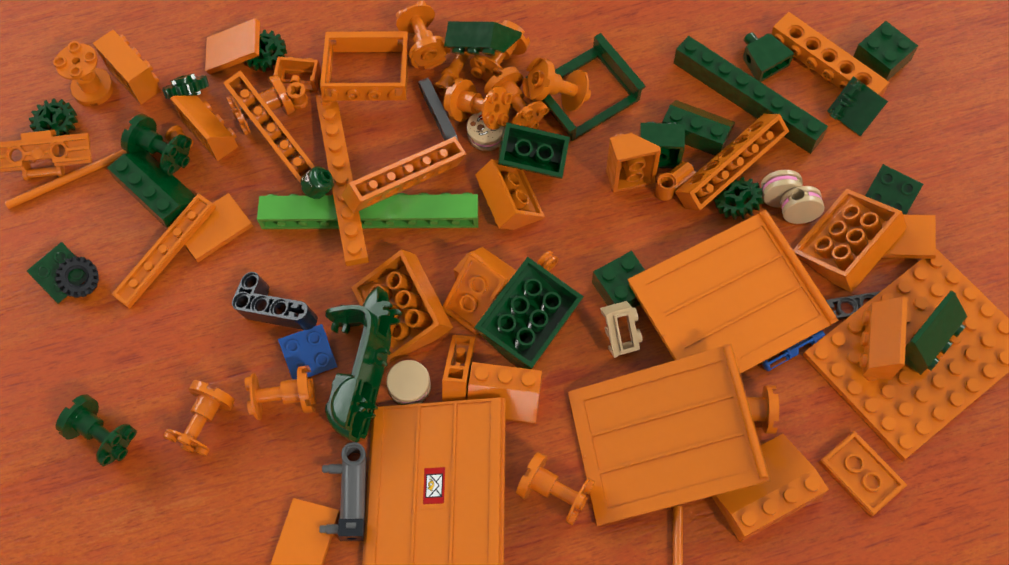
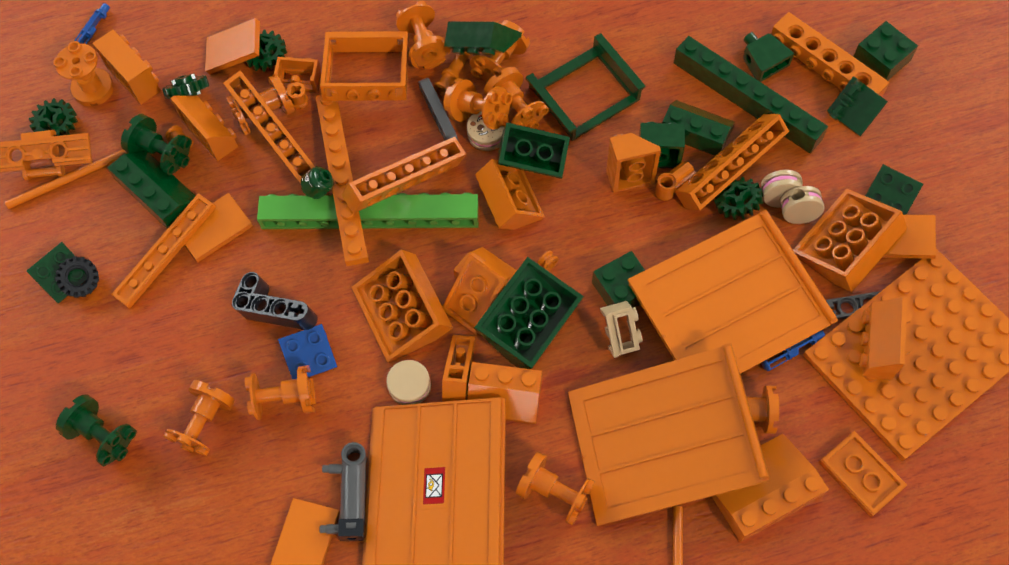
(89, 29): none -> blue piece
(355, 395): dark green piece -> none
(544, 81): orange piece -> none
(935, 334): dark green slope -> none

